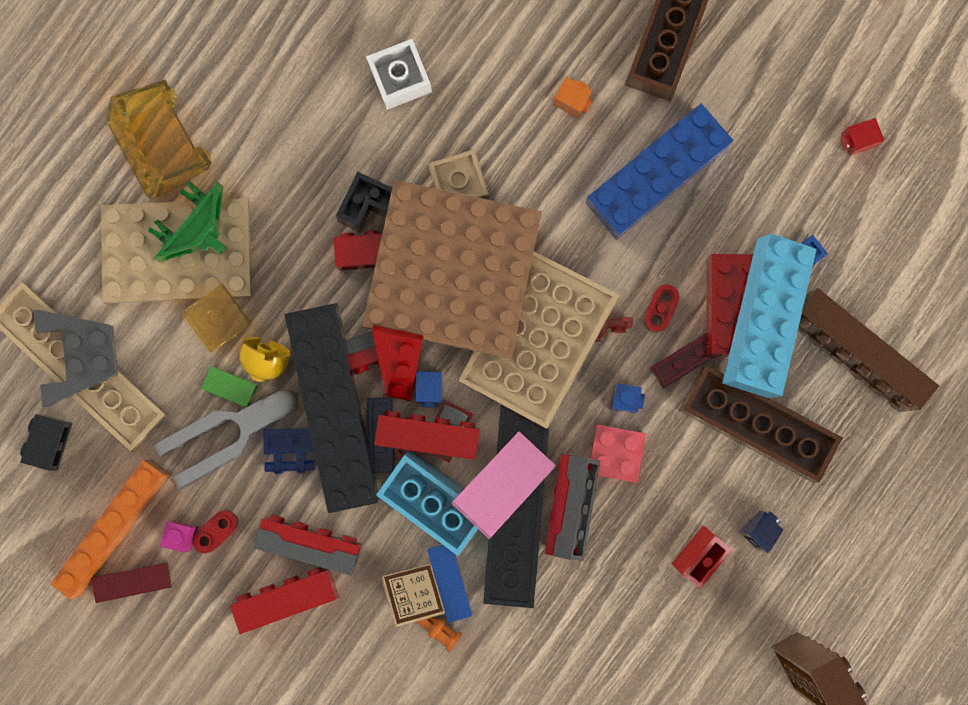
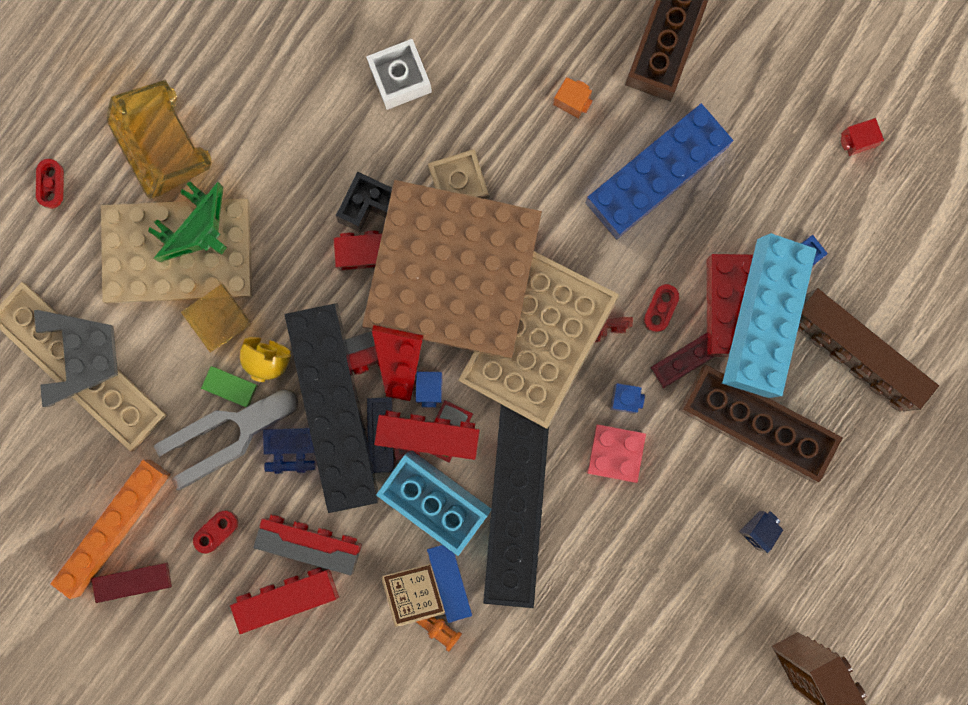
(45, 442): black brick -> none
(49, 184): none -> red plate
(178, 536): dark pink brick -> none
(503, 485): bright pink tile -> none
(572, 507): dark grey piece -> none
(701, 557): red brick -> none

